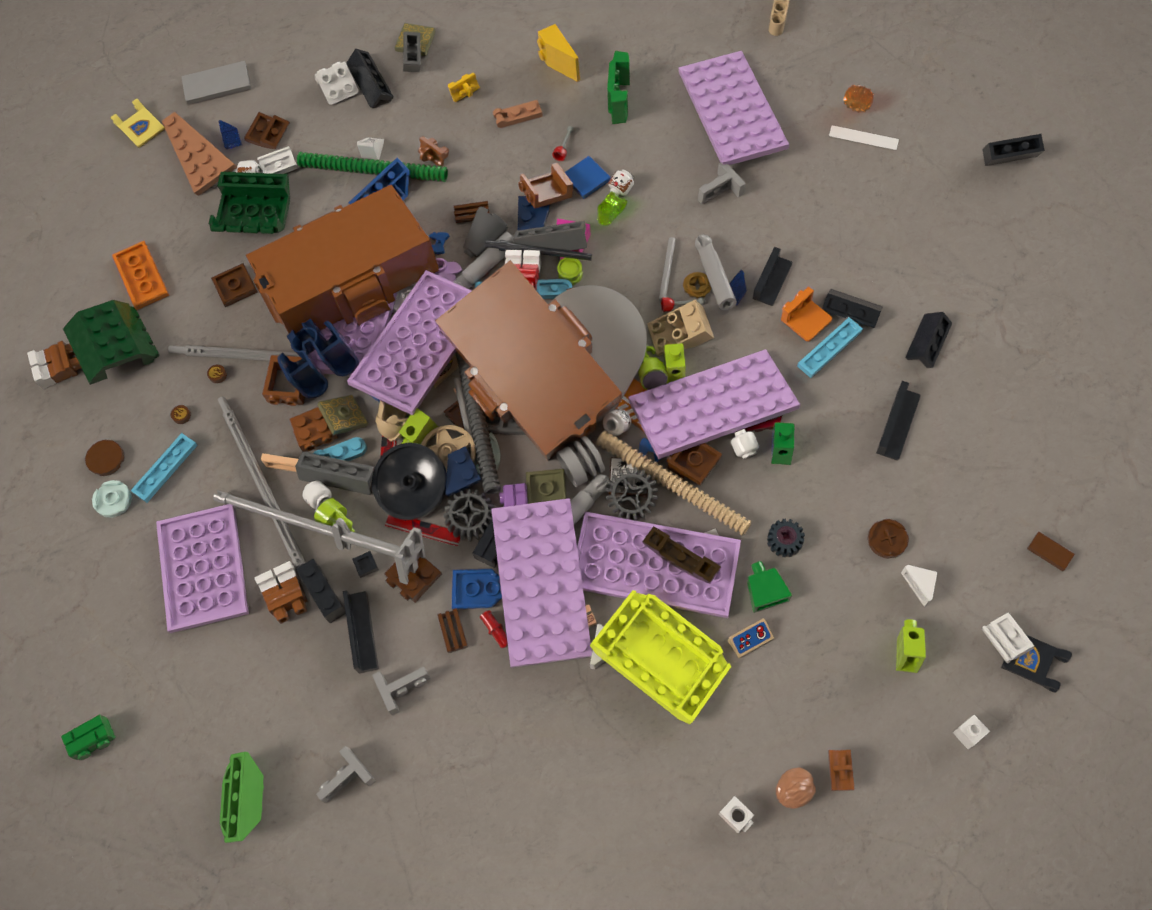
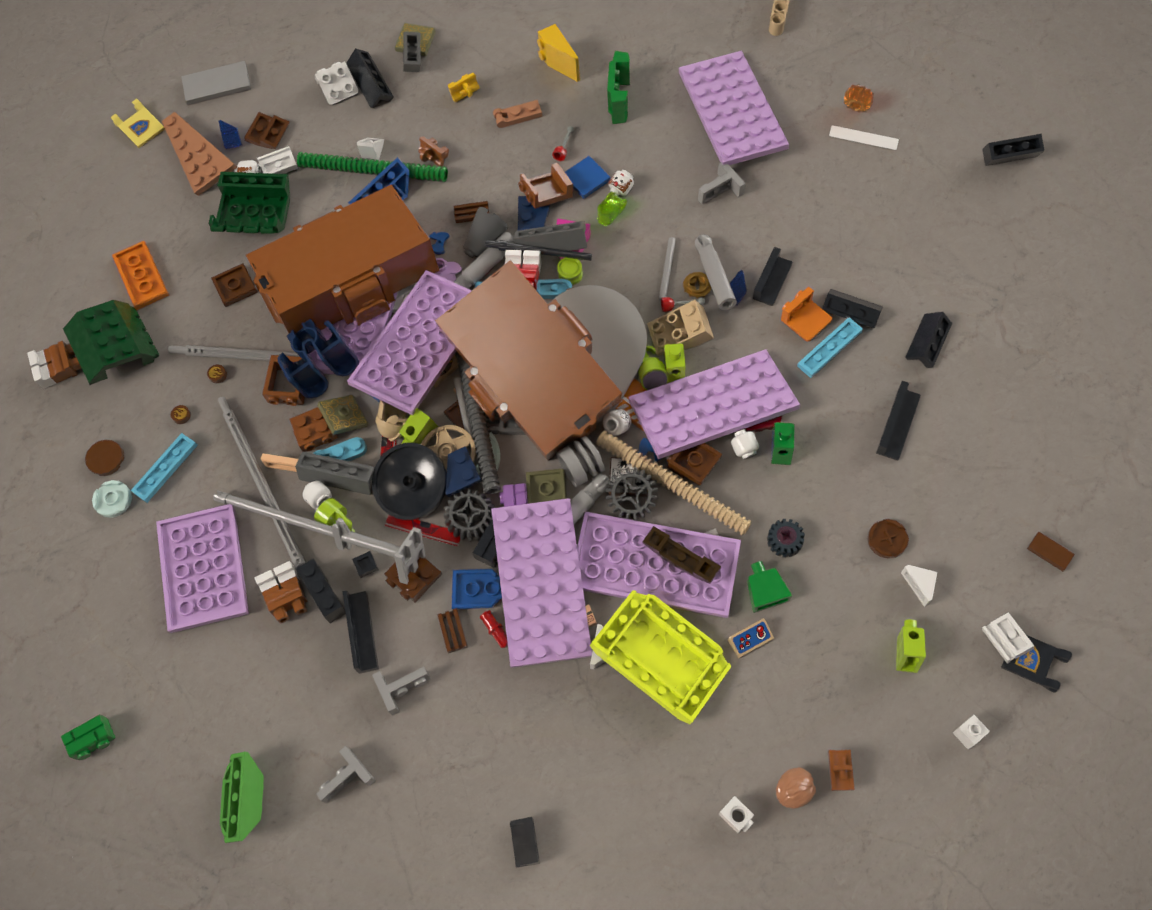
(524, 842): none -> black hinge

